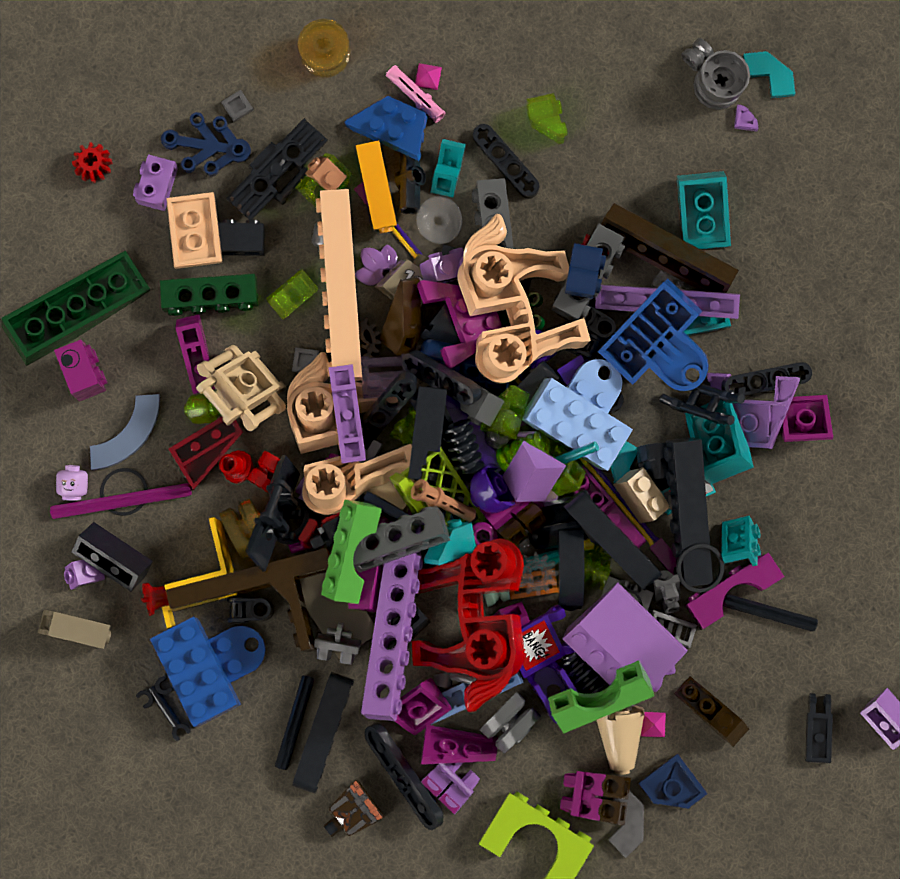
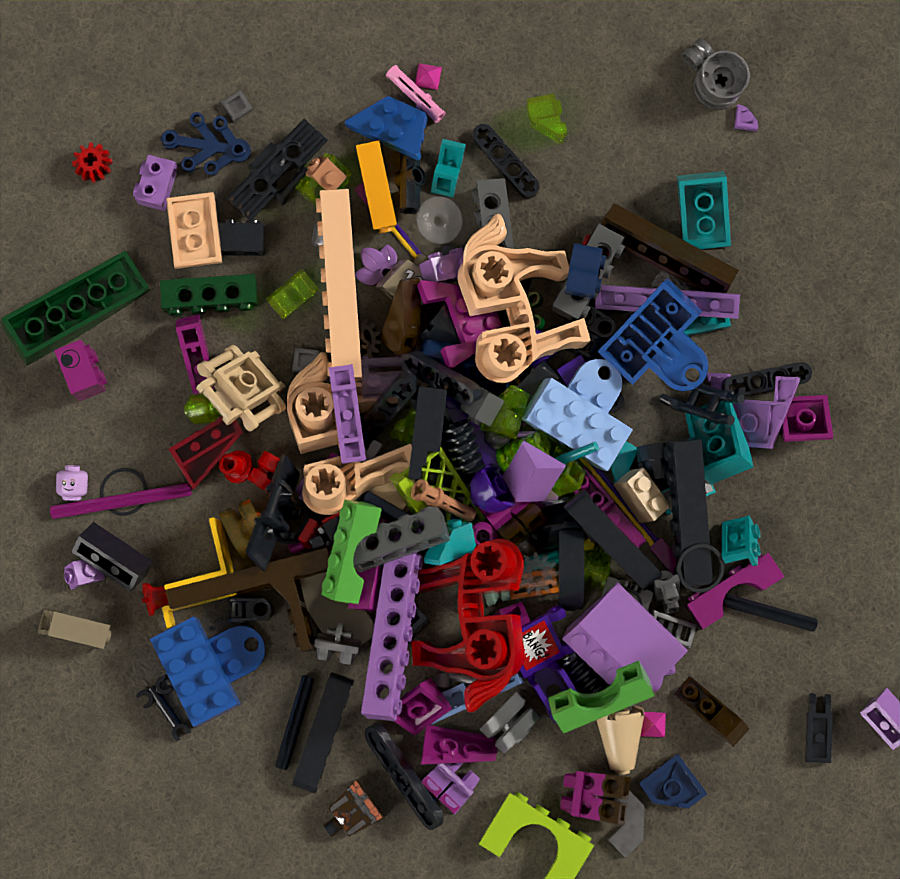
(132, 436): sand blue tile -> none
(324, 48): clear yellow wheel -> none
(780, 76): teal tile -> none

